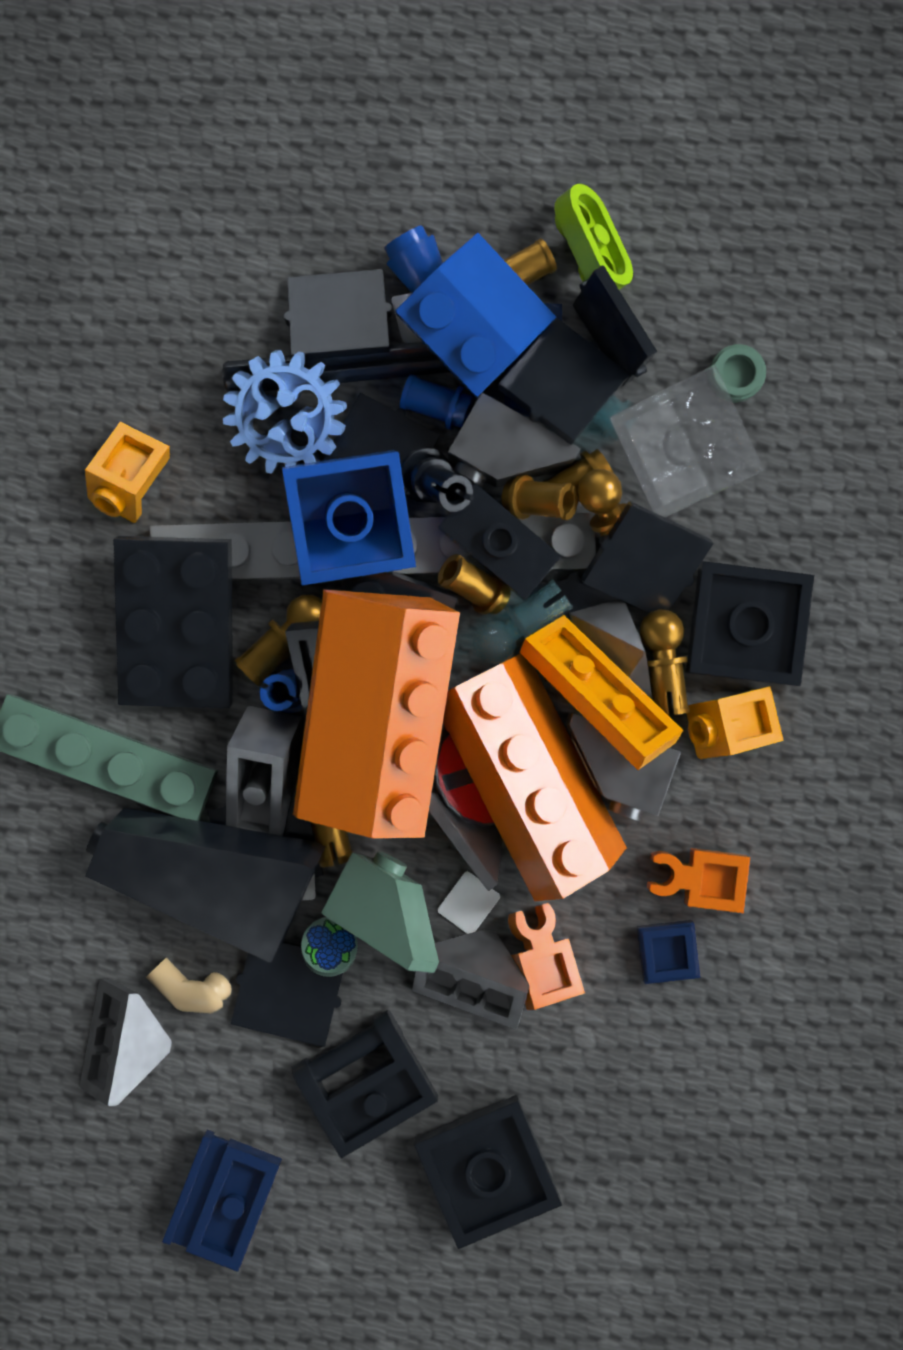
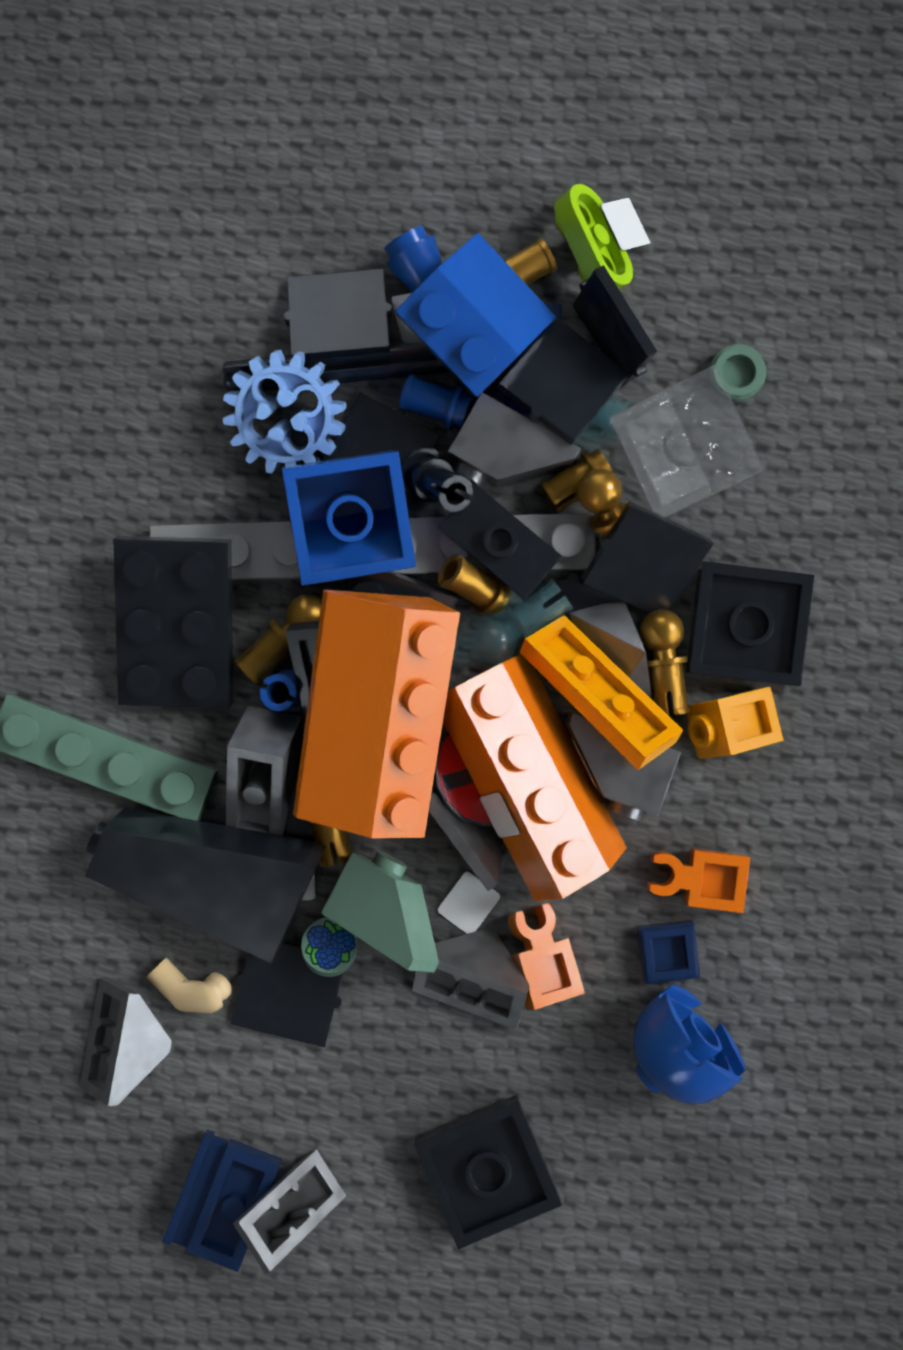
(124, 472): light orange bracket -> none
(289, 1210): none -> flat silver slope
(375, 1099): black plate -> none
(499, 815): none -> white sticker
(528, 497): pearl gold pin -> none
(625, 224): none -> white sticker
(684, 1056): none -> blue cylinder

